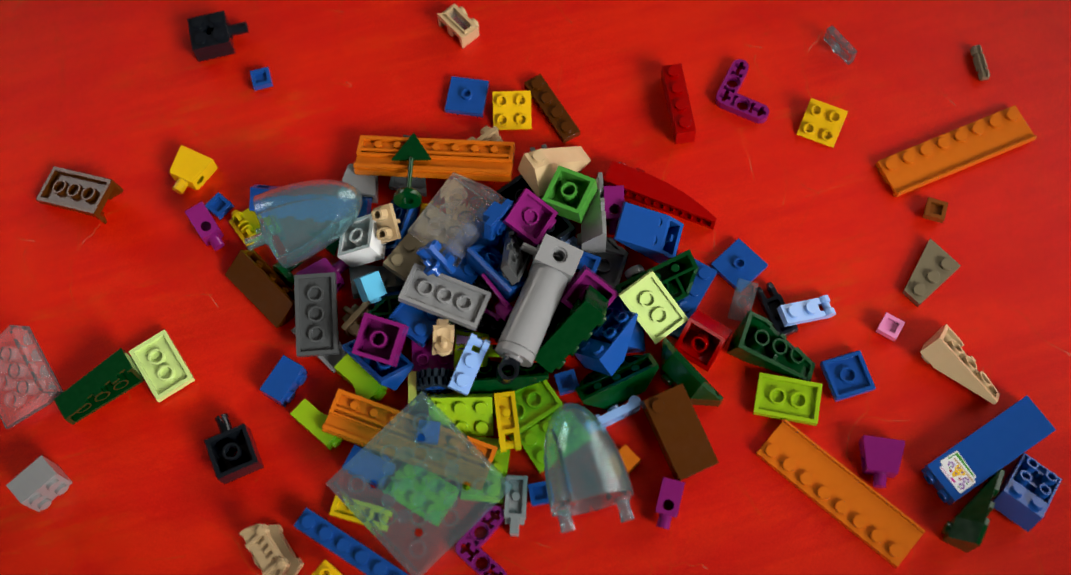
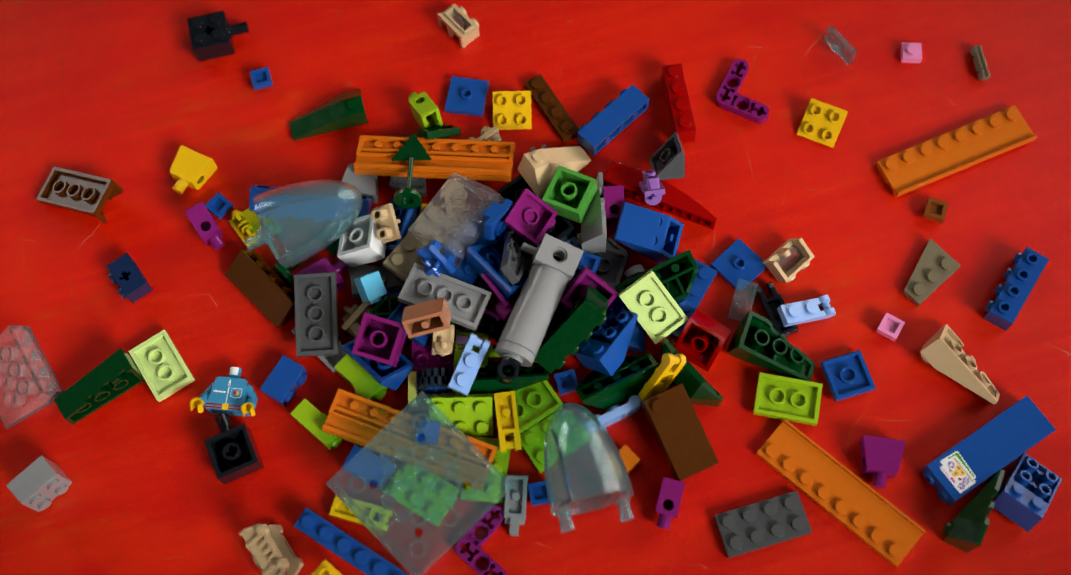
(126, 268): none -> dark blue brick
(228, 396): none -> dark azure torso
(336, 114): none -> dark green wedge
(423, 106): none -> lime torso
(426, 317): none -> nougat brick
(438, 131): none -> dark green tile
(612, 120): none -> blue brick
(651, 187): none -> medium lavender hips
(663, 375): none -> yellow plate
(669, 159): none -> dark grey slope
(762, 524): none -> dark grey plate
(789, 259): none -> tan window
(911, 52): none -> bright pink plate
(1015, 289): none -> blue brick

